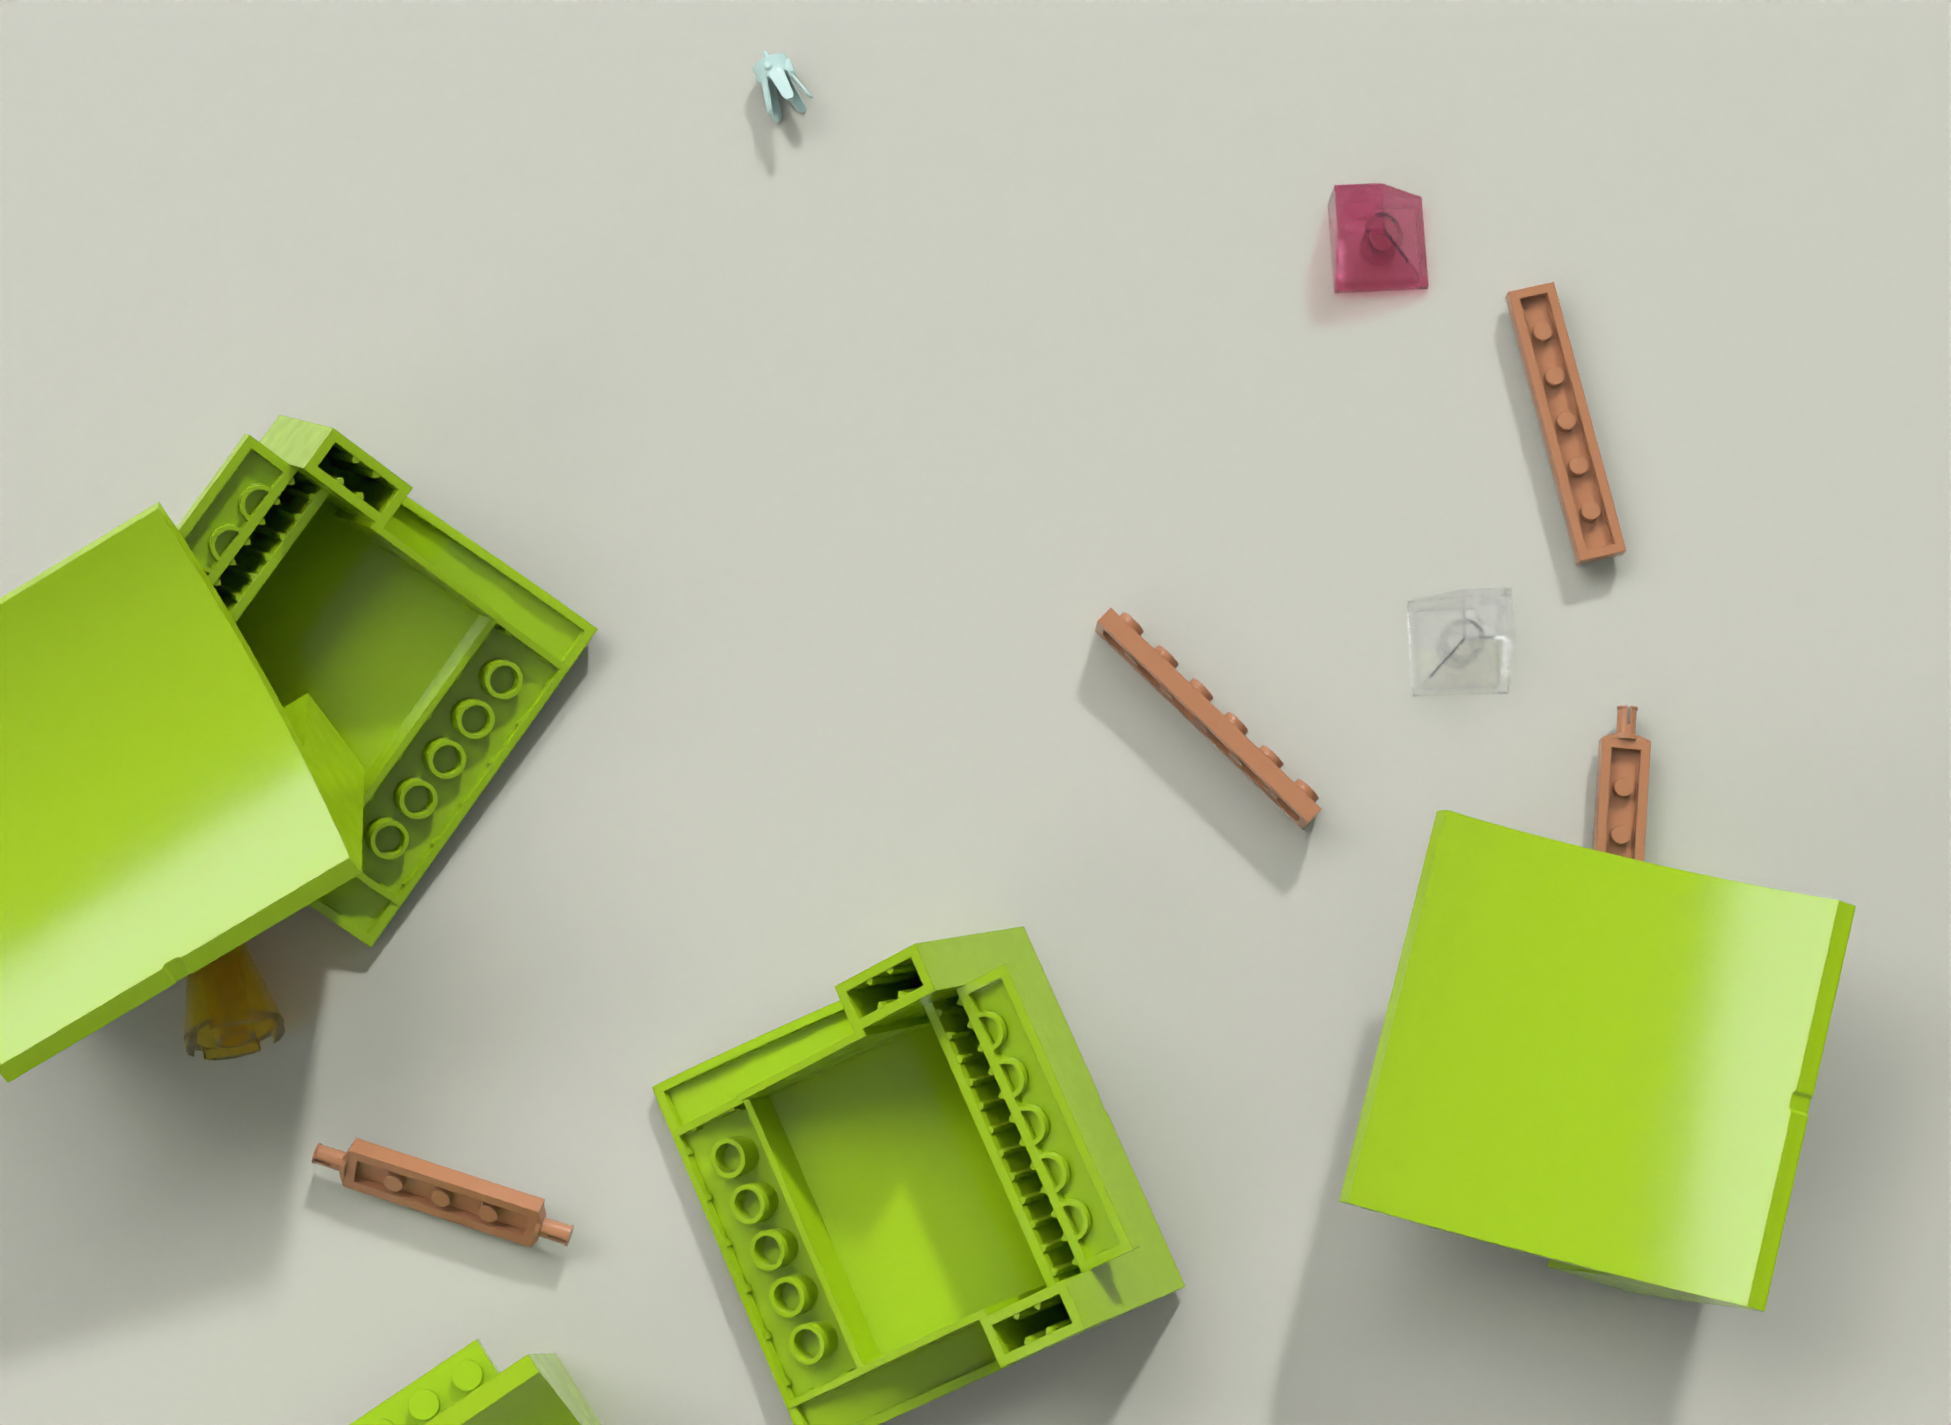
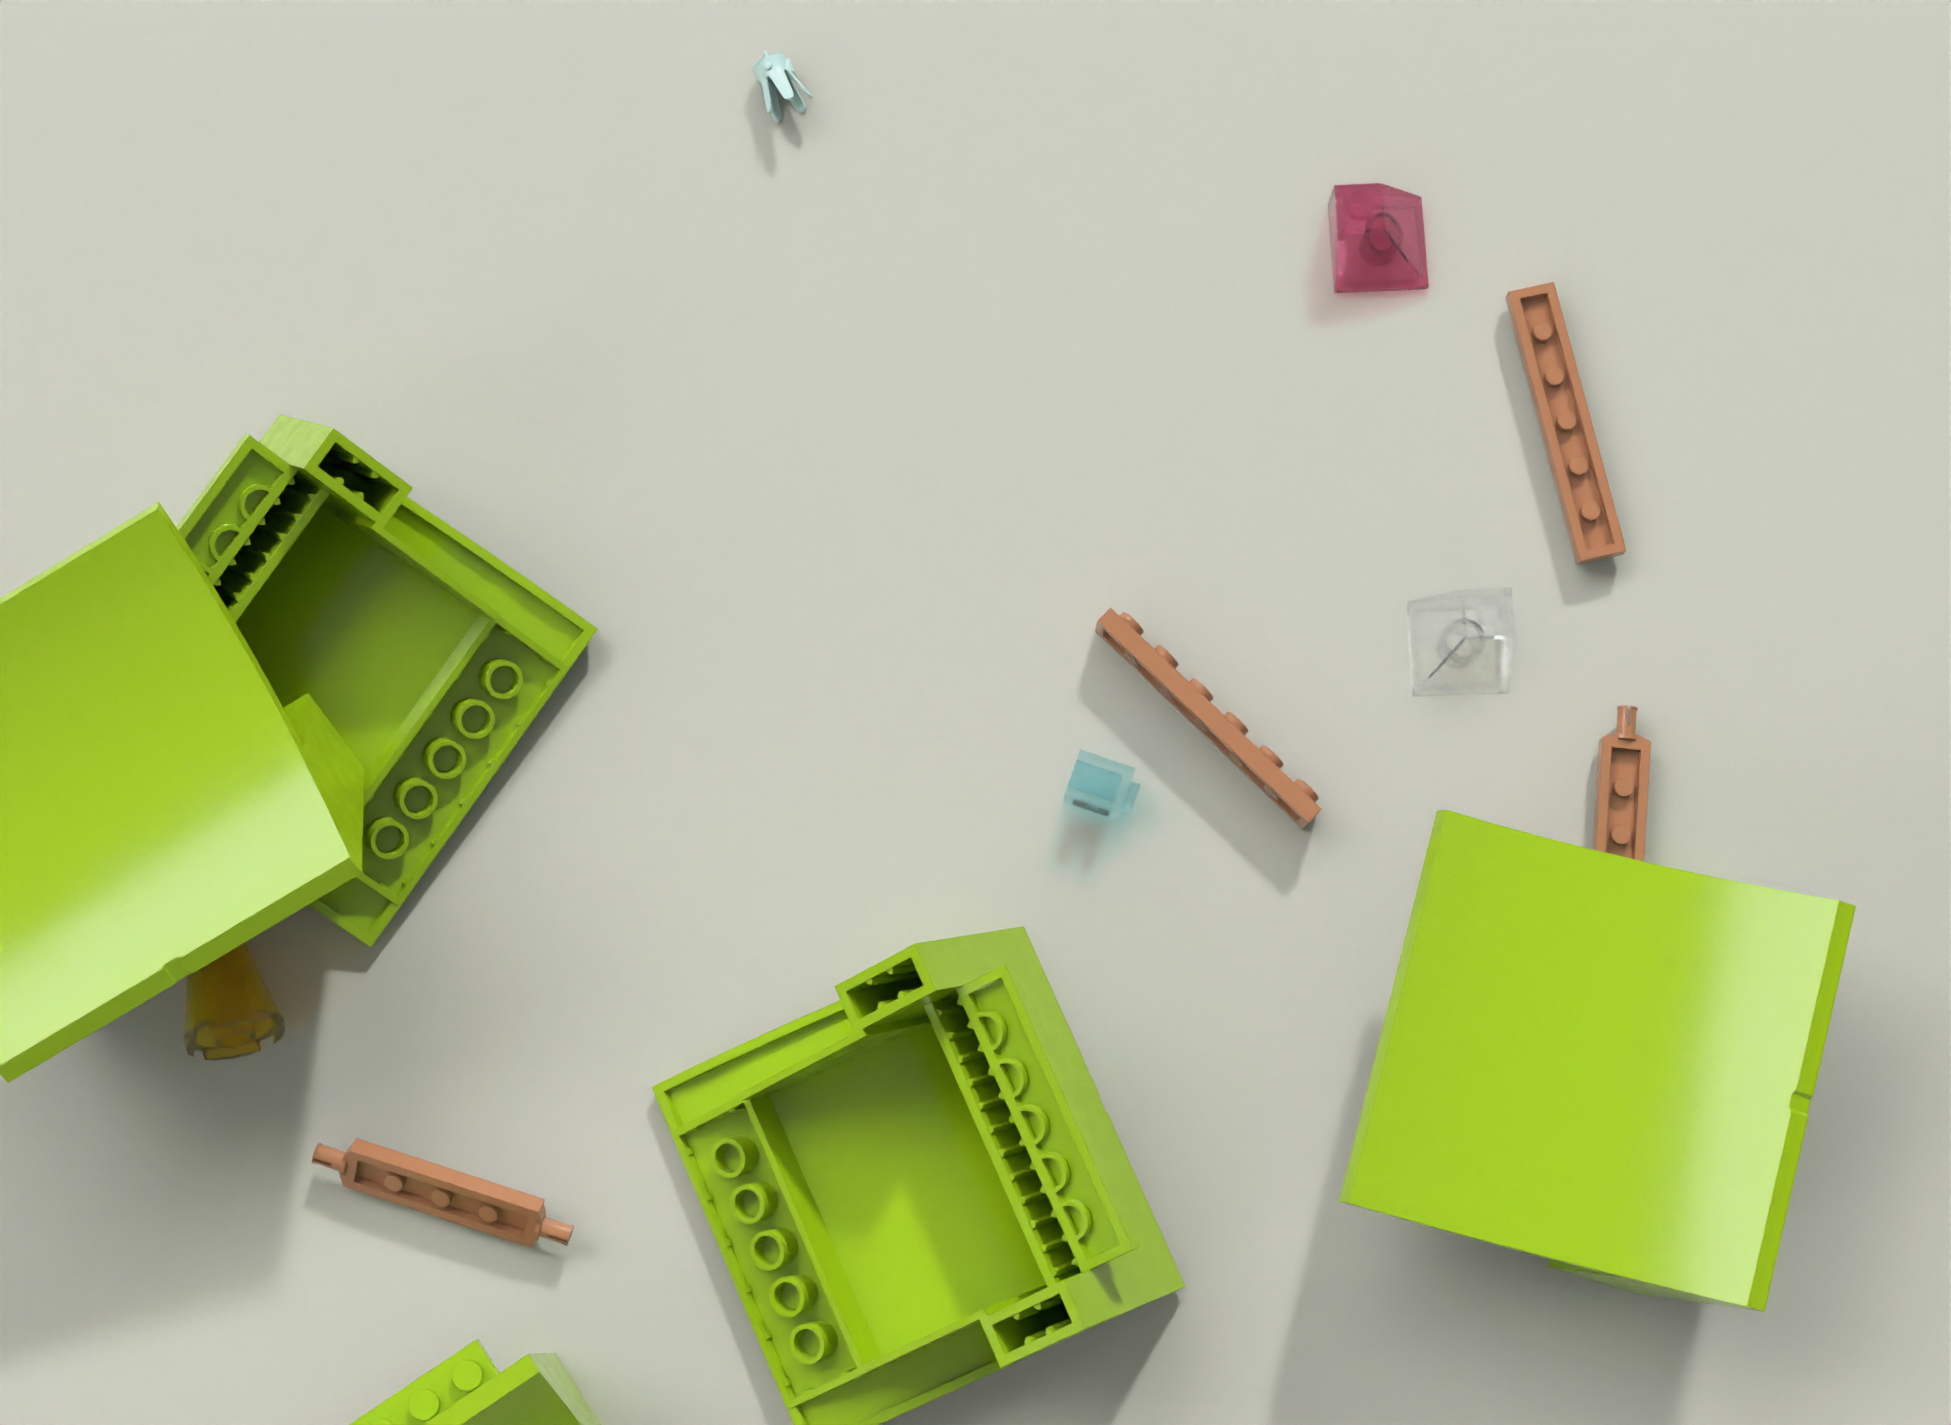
(1101, 786): none -> clear light blue brick

